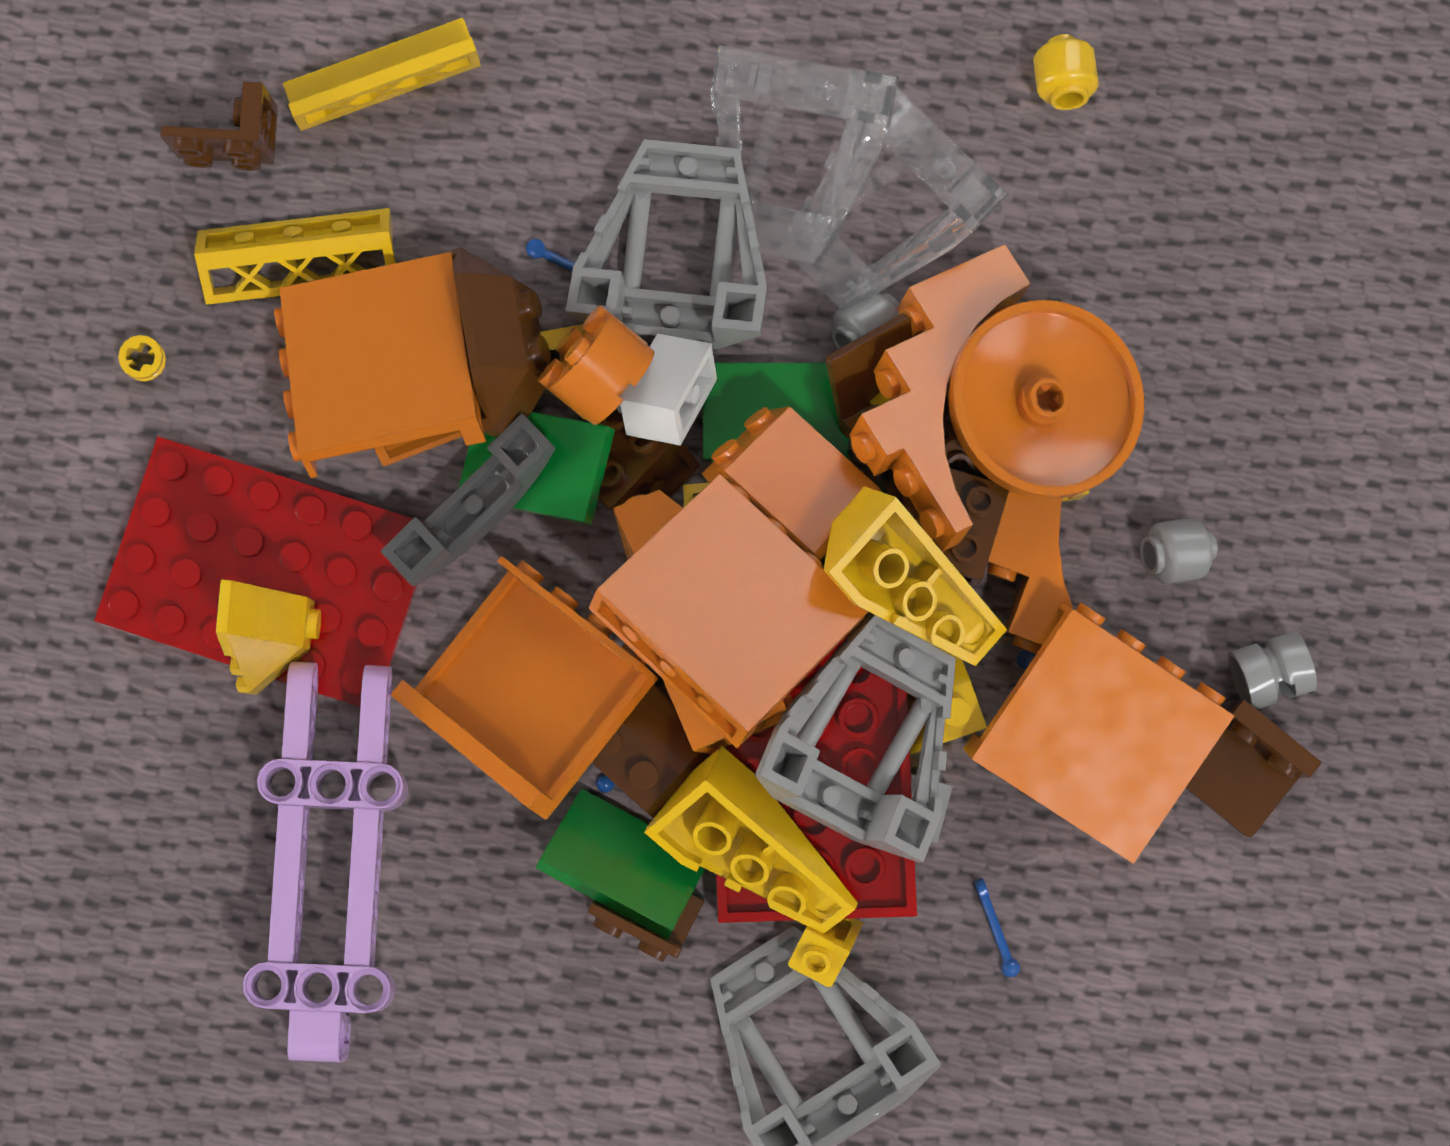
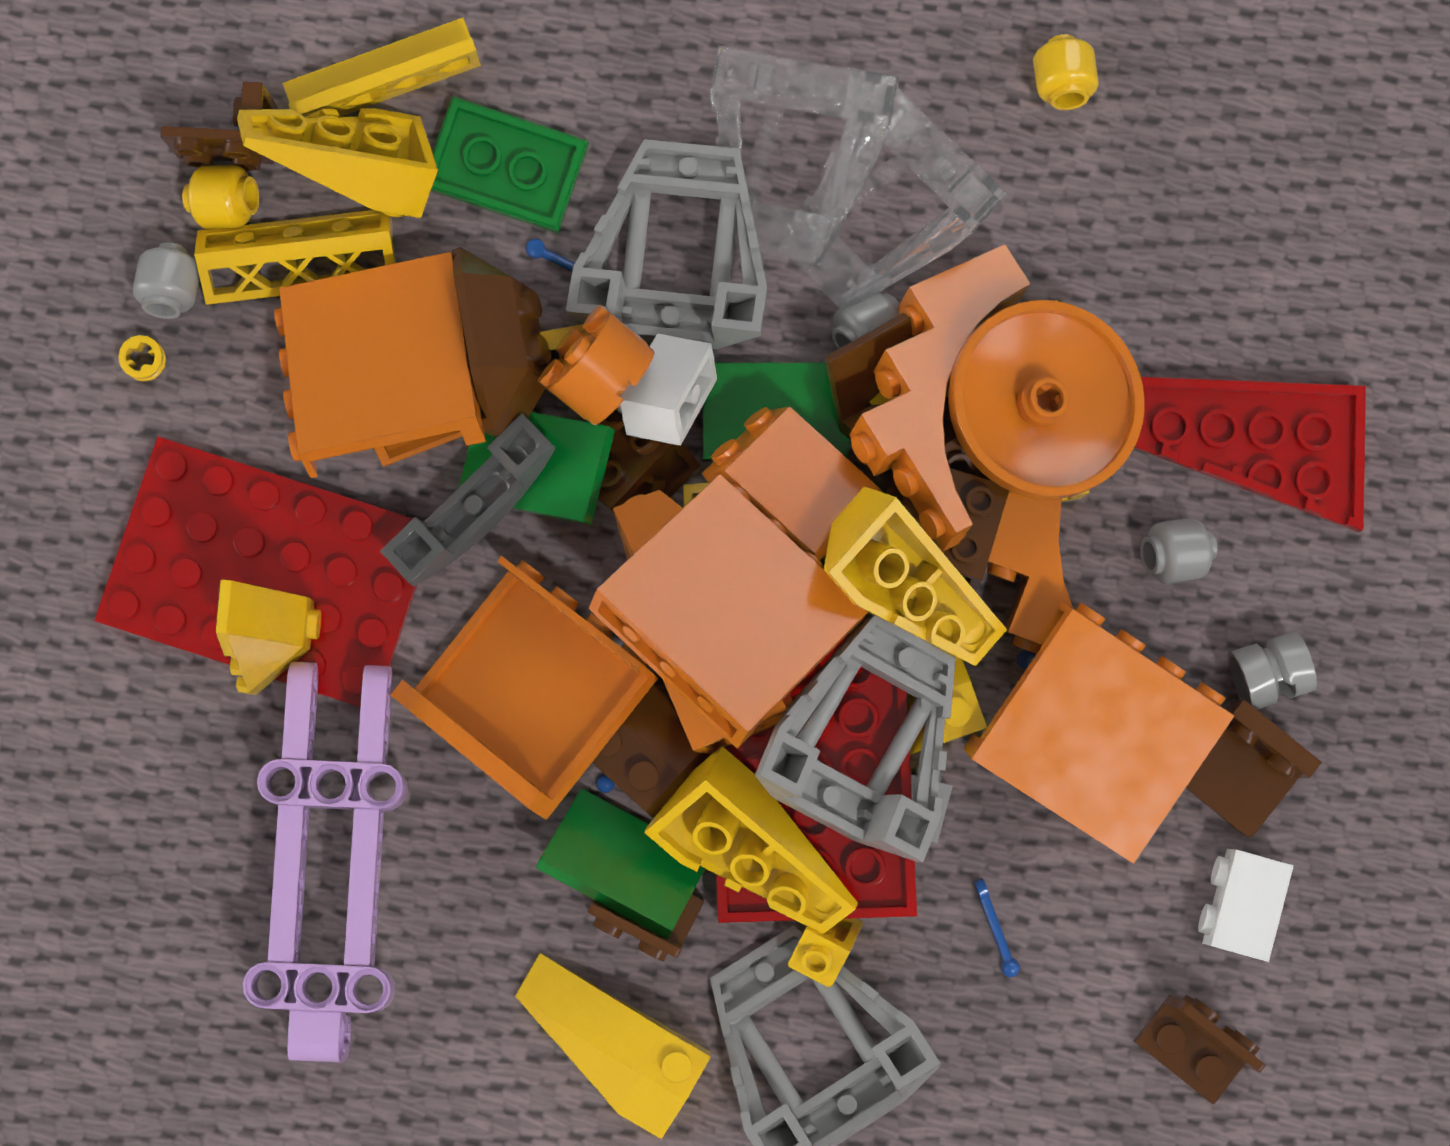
(166, 281): none -> light grey head
(221, 196): none -> yellow head
(370, 158): none -> yellow wedge
(507, 164): none -> green tile
(622, 1051): none -> yellow wedge
(1195, 1049): none -> reddish brown bracket
(1245, 903): none -> white brick
(1265, 437): none -> red wing

